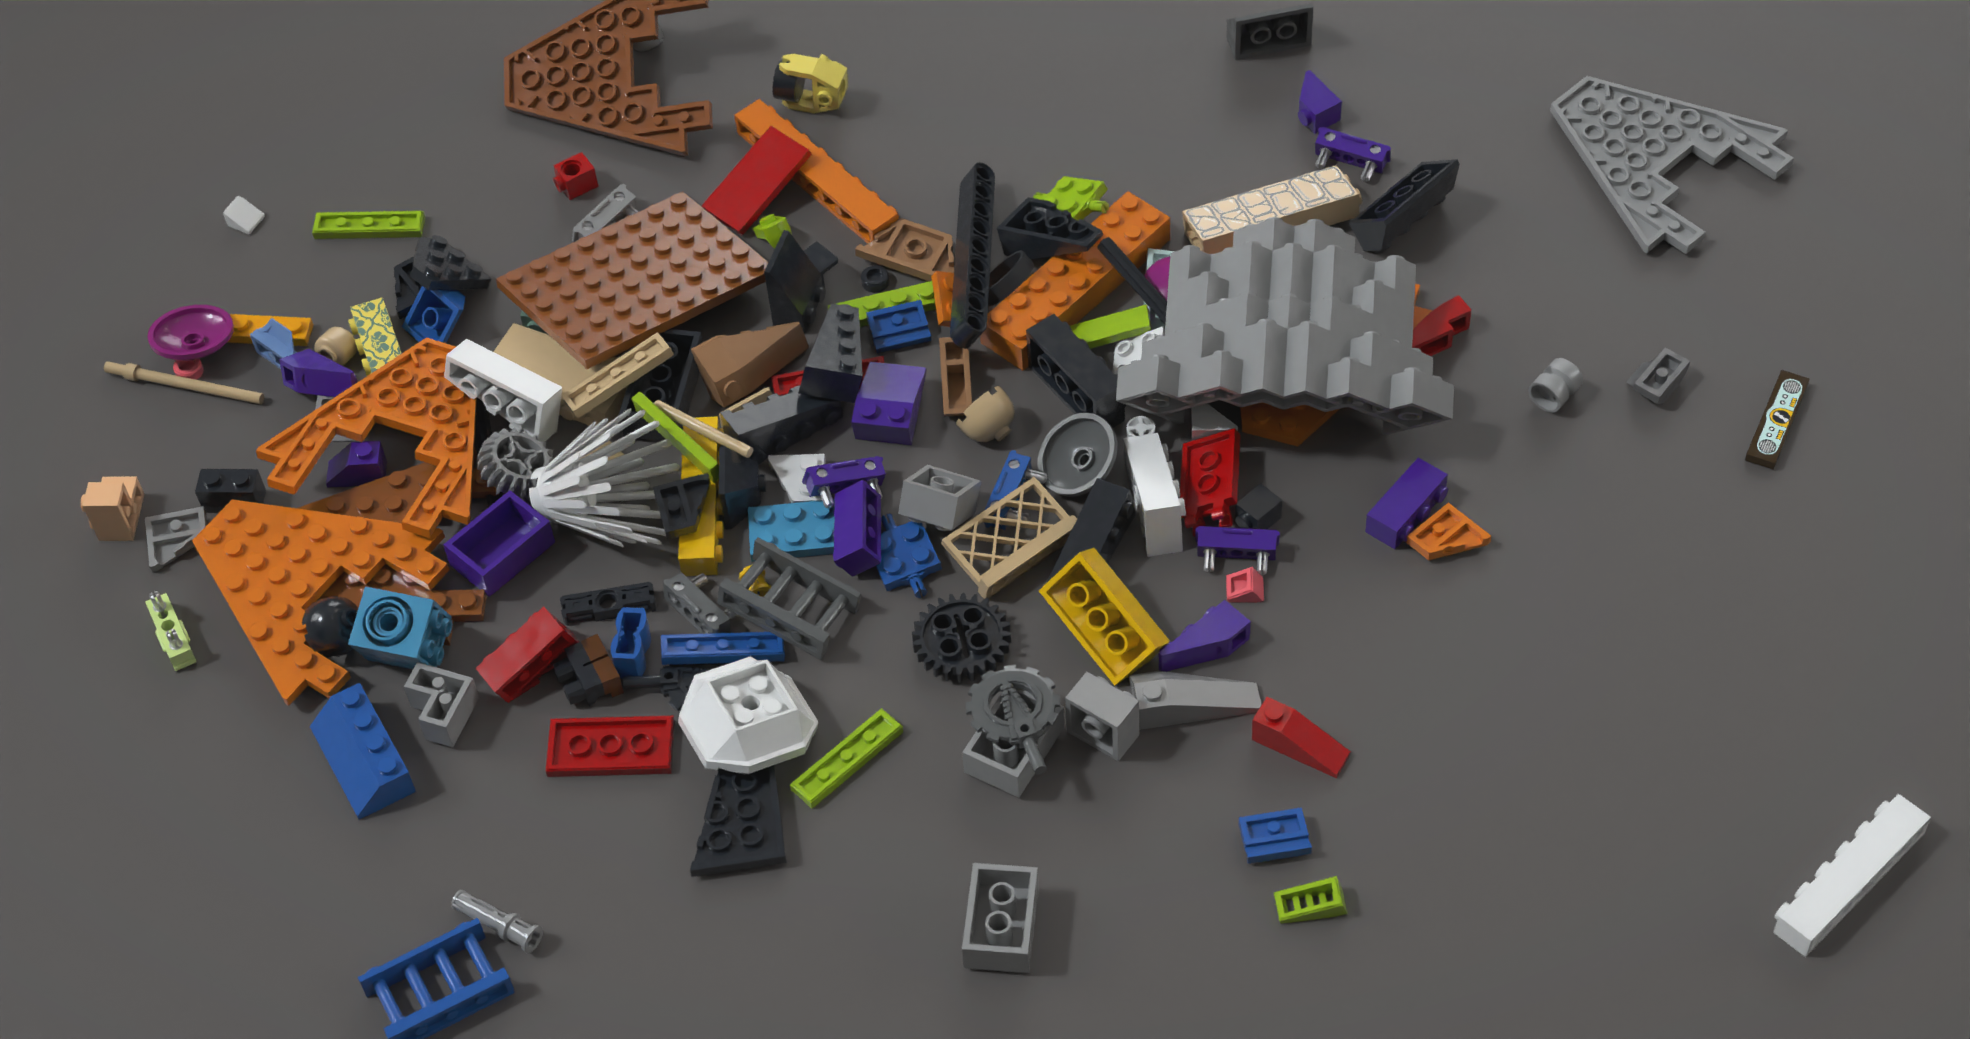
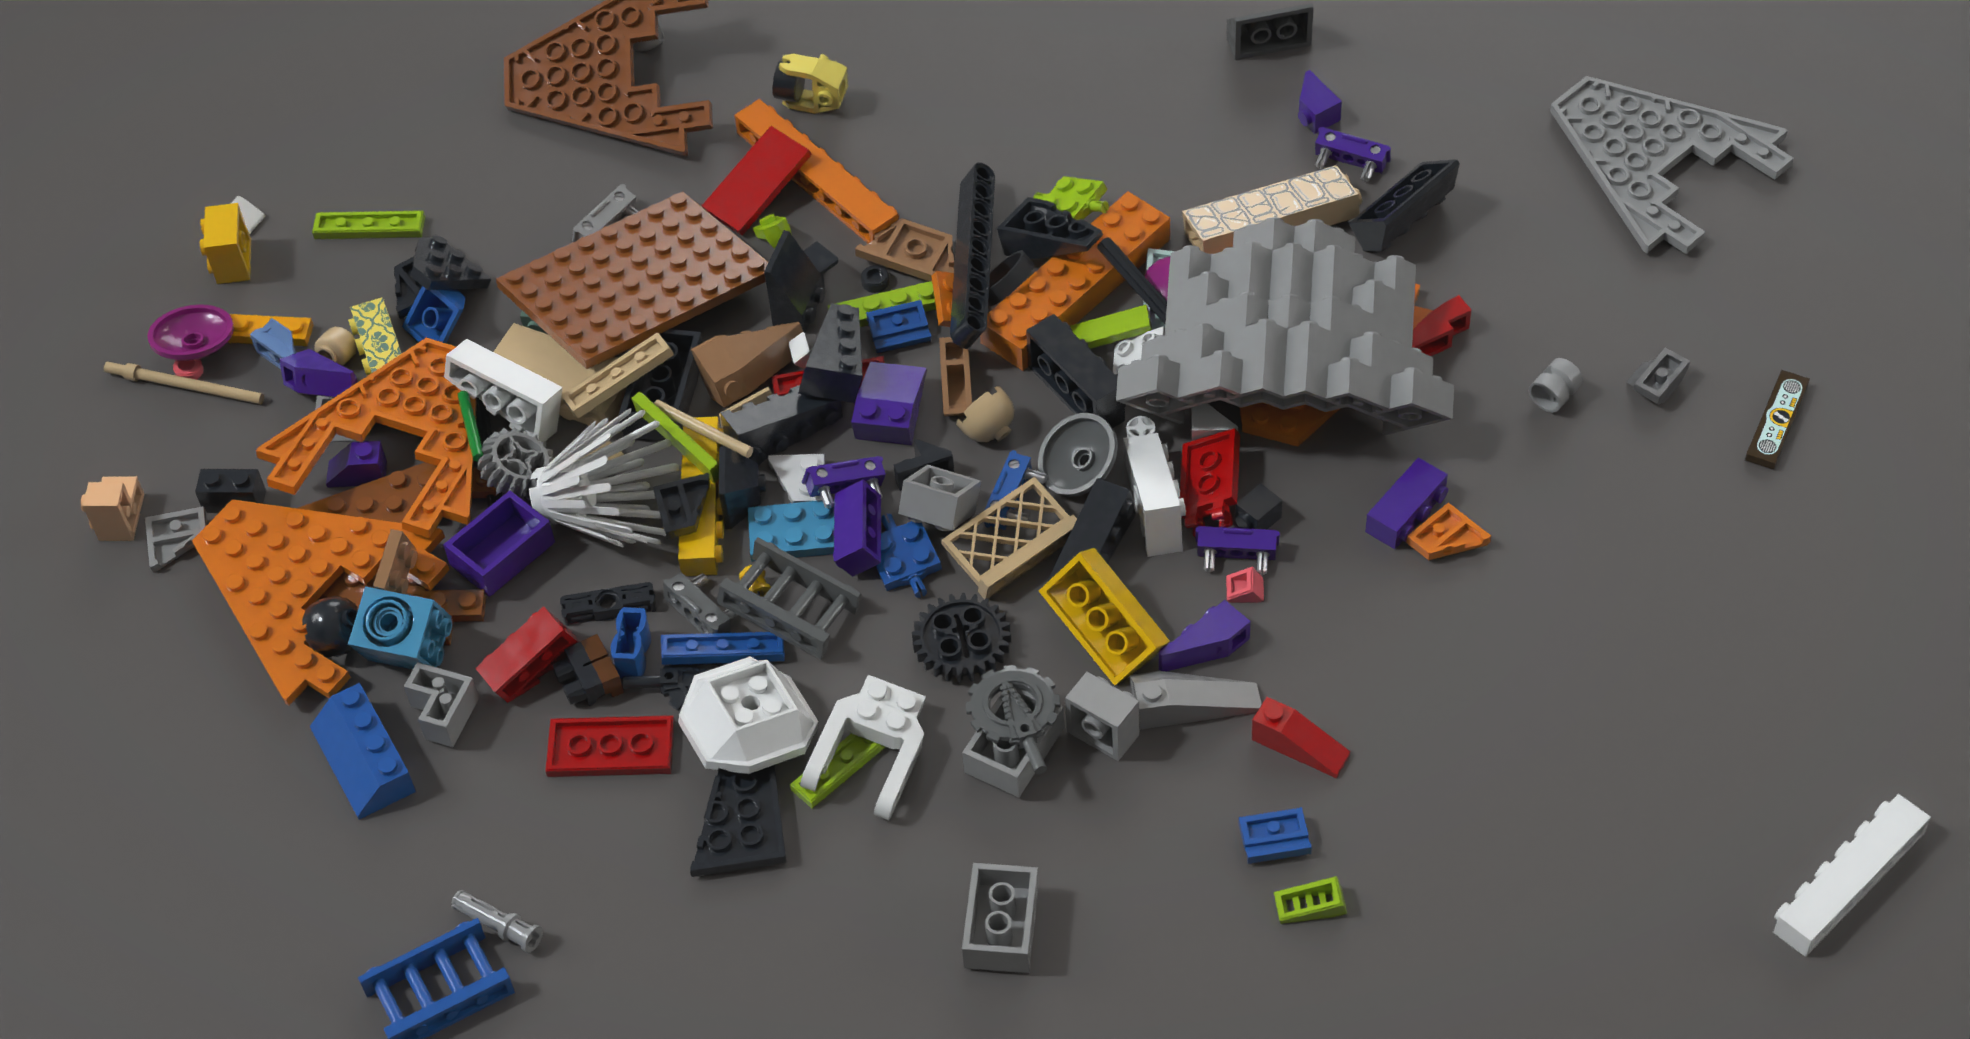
(170, 631): yellowish green piece -> none
(226, 243): none -> yellow brick
(395, 563): none -> medium nougat plate
(470, 425): none -> green bar
(575, 176): red brick -> none
(800, 350): none -> white slope
(879, 714): none -> white plate
(924, 455): none -> black slope

